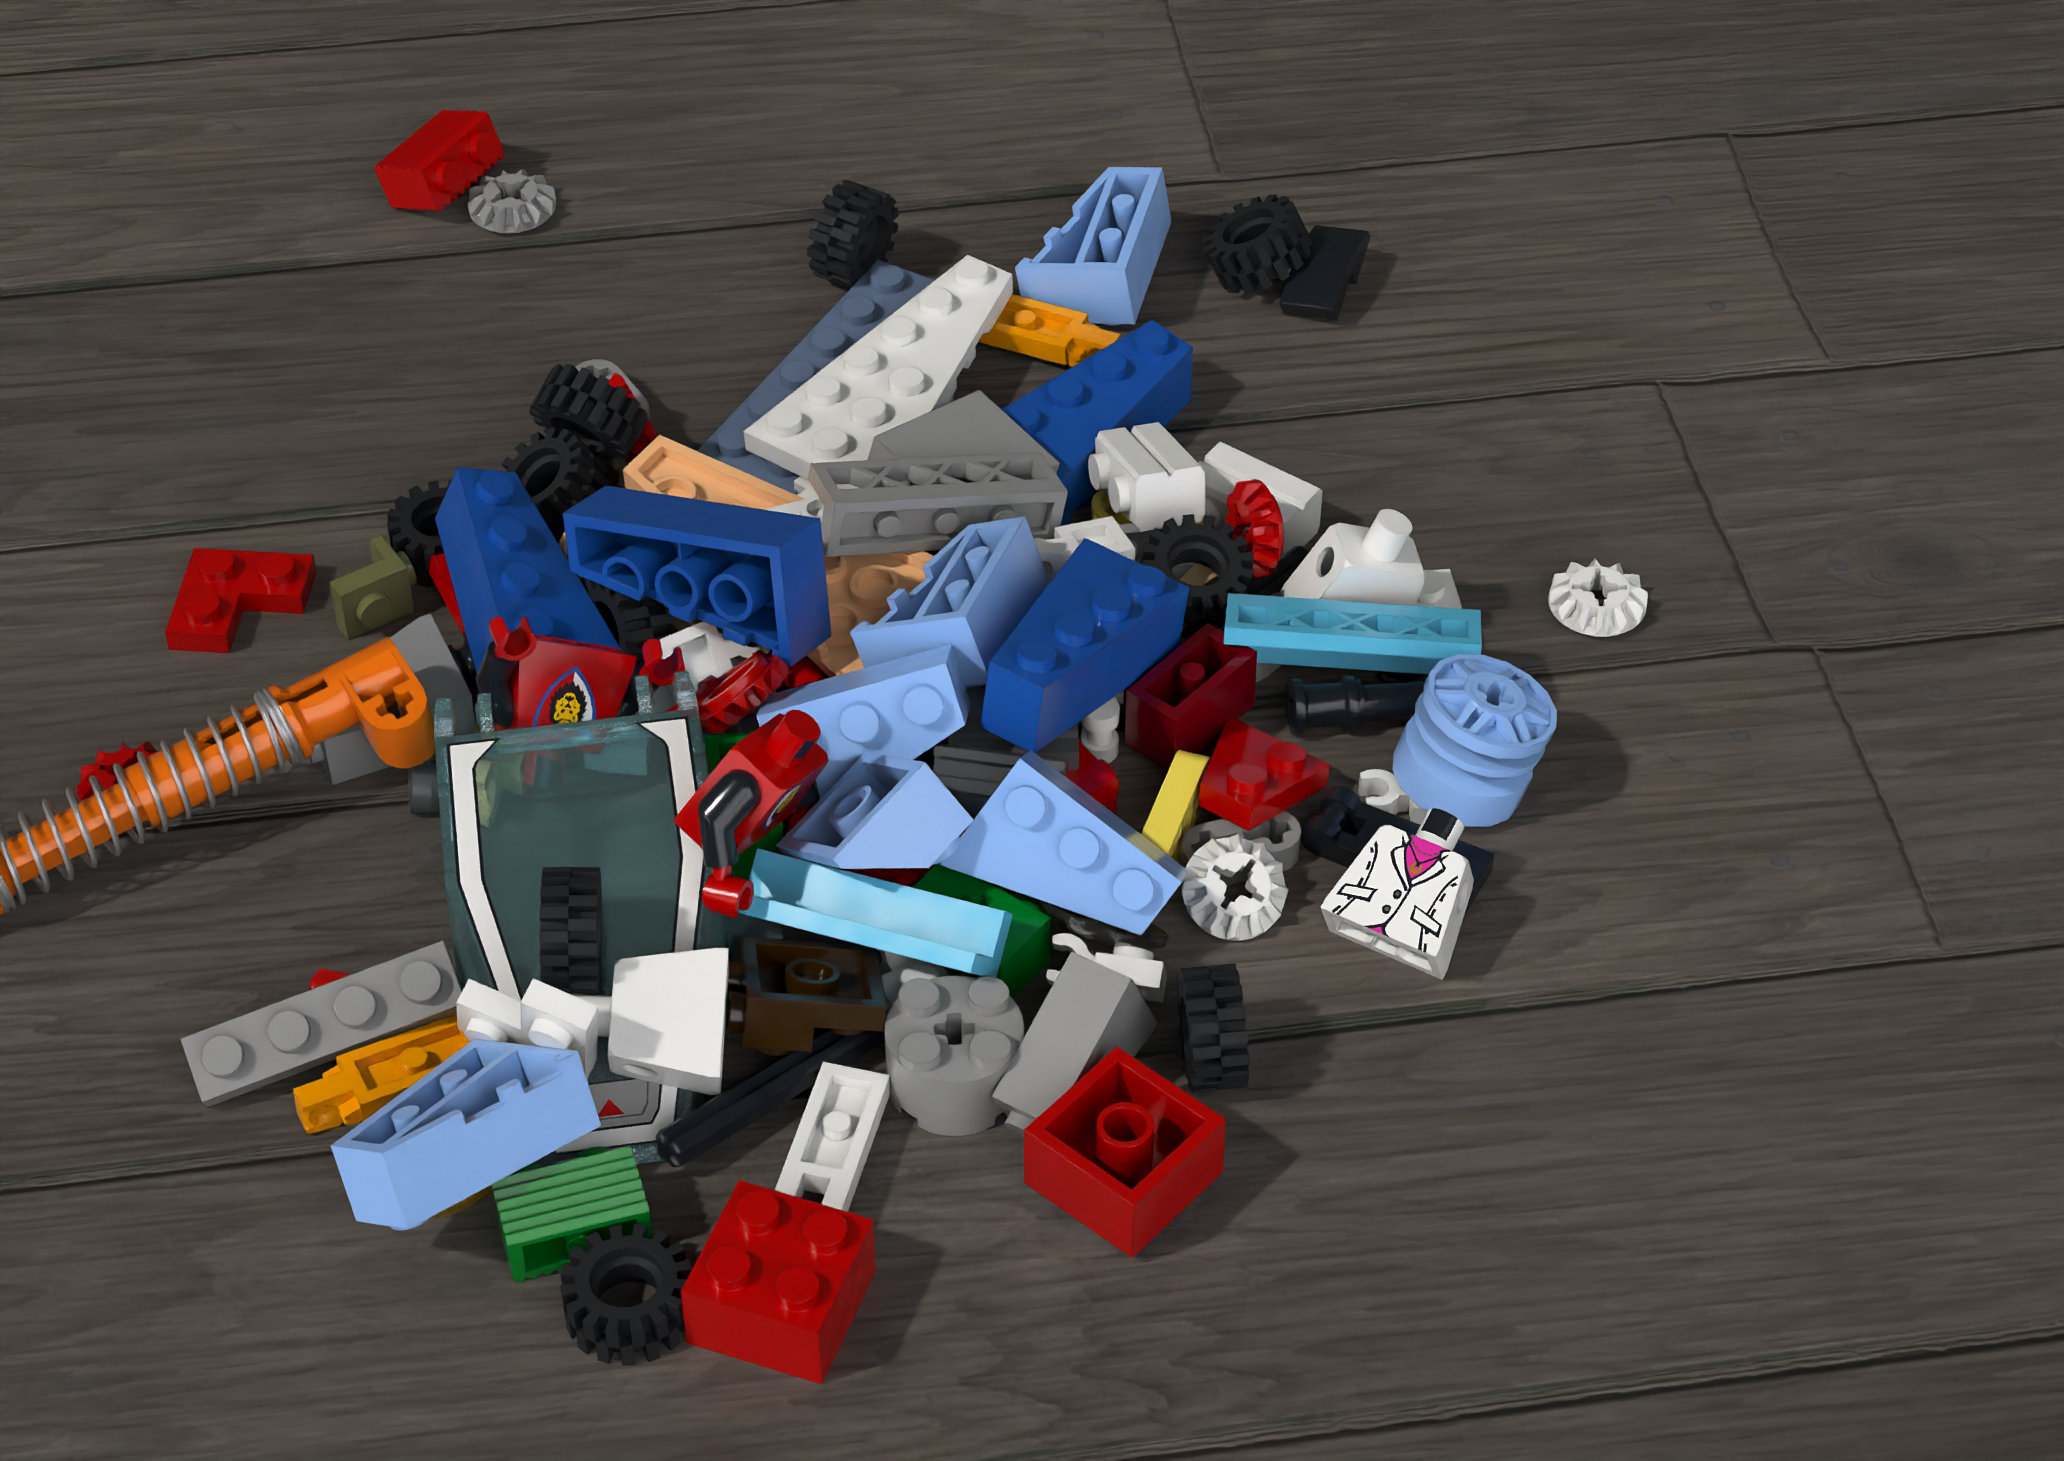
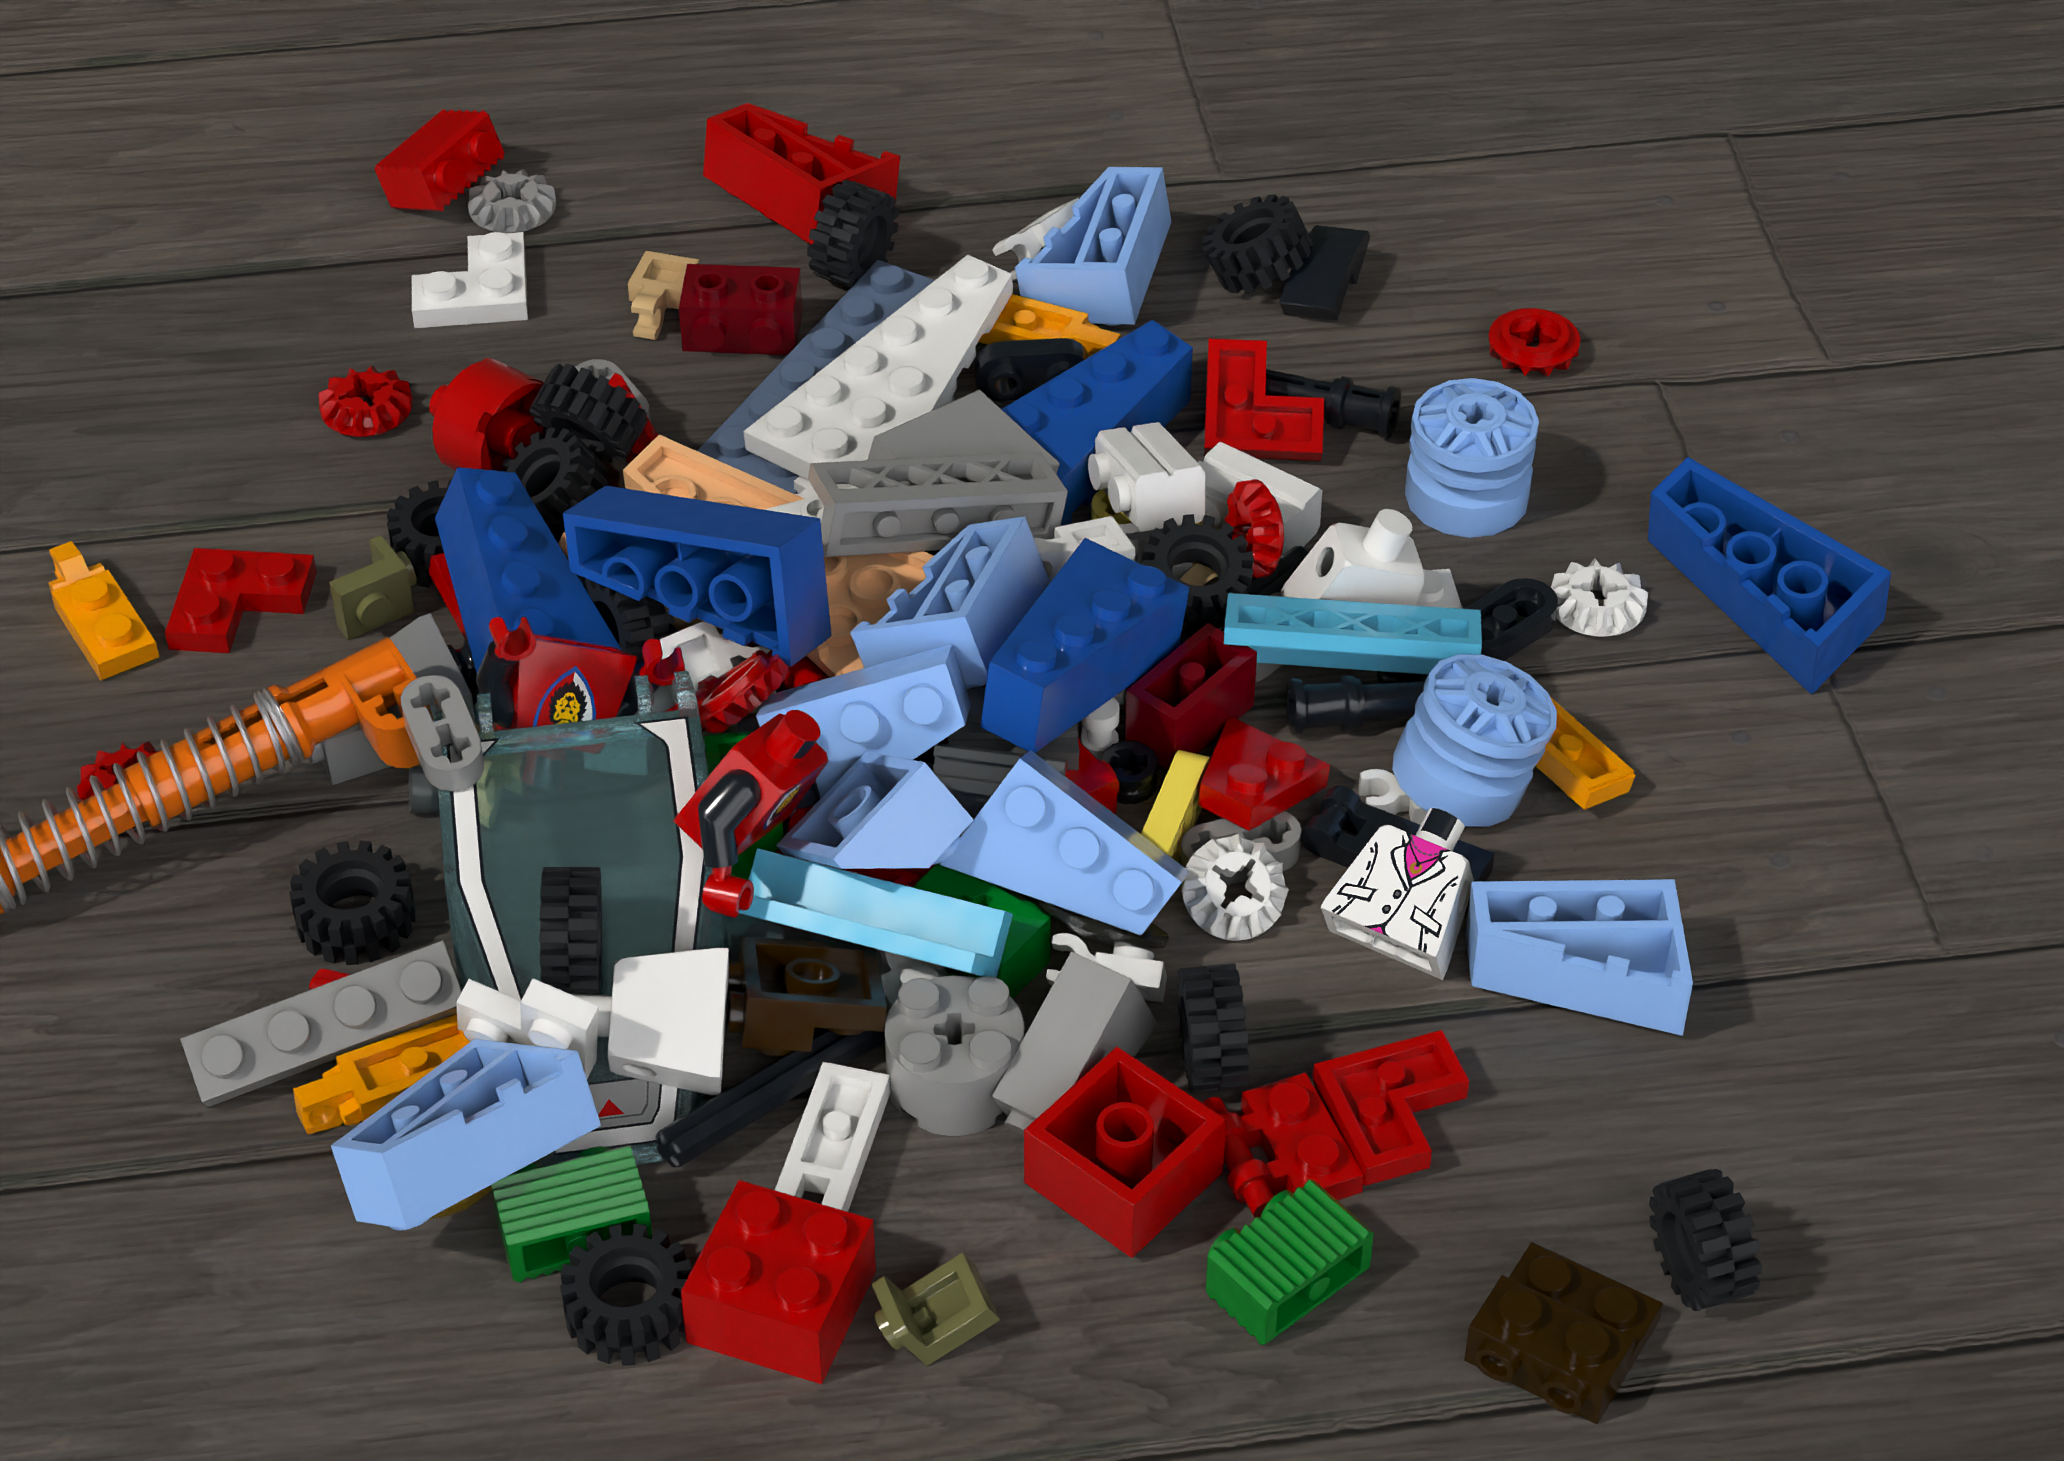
(98, 614): none -> light orange hinge
(349, 415): none -> red gear
(356, 929): none -> black tyre
(430, 736): none -> light grey beam
(484, 415): none -> red brick
(486, 293): none -> white plate
(653, 288): none -> tan plate
(740, 309): none -> dark red brick
(783, 168): none -> red wedge
(936, 1310): none -> olive bracket
(1019, 366): none -> black plate
(1031, 238): none -> white plate
(1142, 763): none -> black bush
(1249, 419): none -> red plate
(1287, 1260): none -> green brick
(1296, 1138): none -> red plate
(1343, 400): none -> black pin
(1375, 1098): none -> red plate
(1471, 457): none -> light blue wheel
(1515, 616): none -> black plate
(1516, 329): none -> red gear
(1561, 1332): none -> dark brown plate
(1583, 764): none -> light orange hinge
(1584, 947): none -> light blue wedge
(1705, 1239): none -> black tyre
(1768, 571): none -> blue wedge

